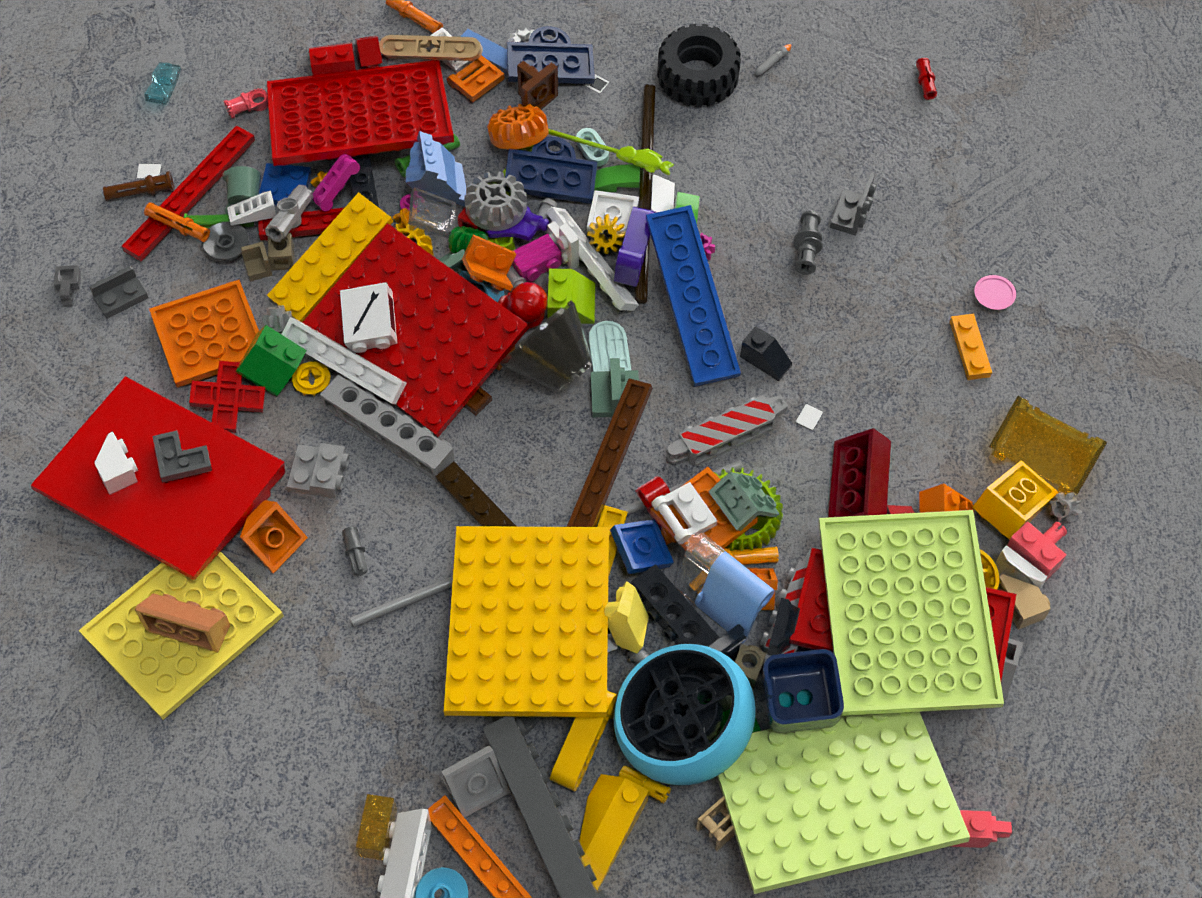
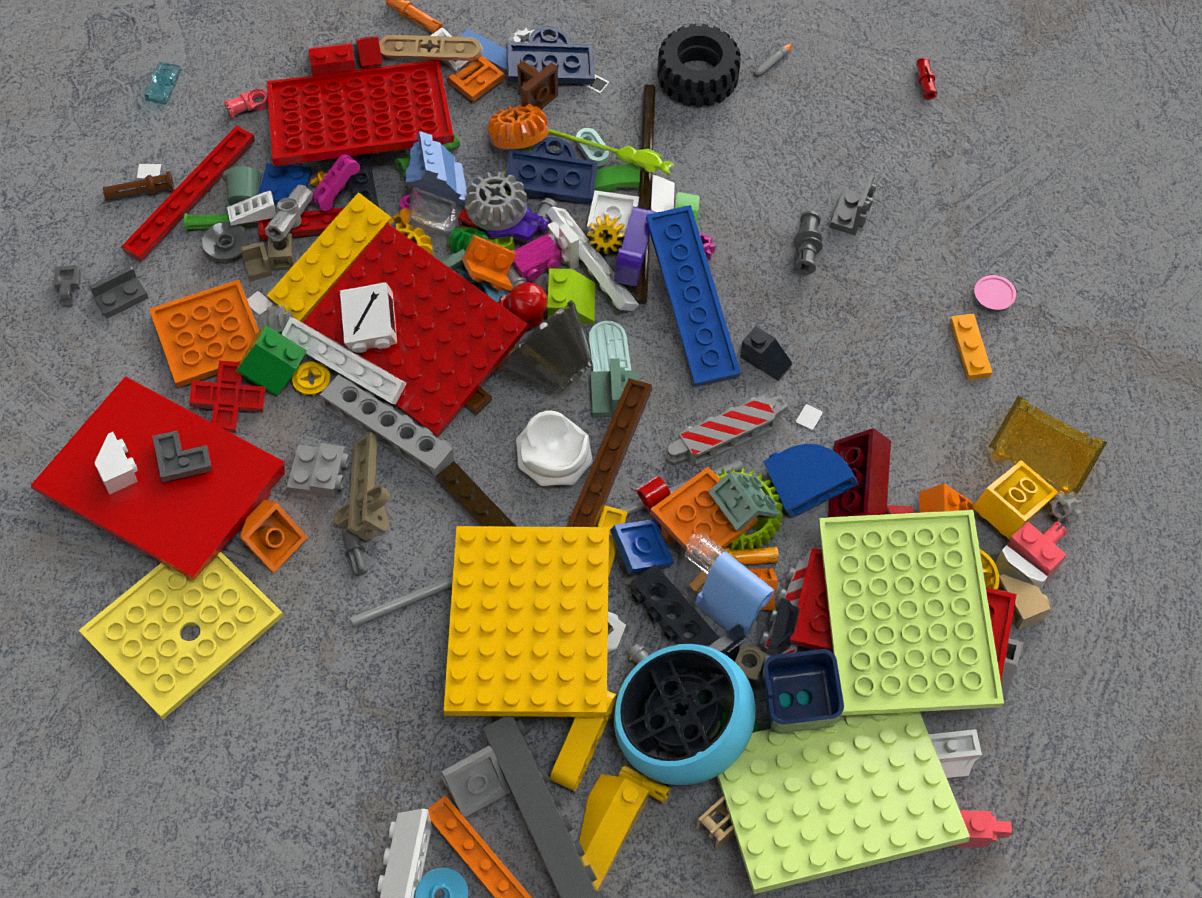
(177, 222): orange pin -> none
(183, 621): nougat slope -> none
(259, 302): none -> white sticker
(366, 506): none -> dark tan piece
(375, 826): clear yellow brick -> none
(553, 450): none -> white piece
(627, 618): light yellow slope -> none
(691, 509): white plate -> none
(808, 476): none -> blue brick
(957, 751): none -> white slope

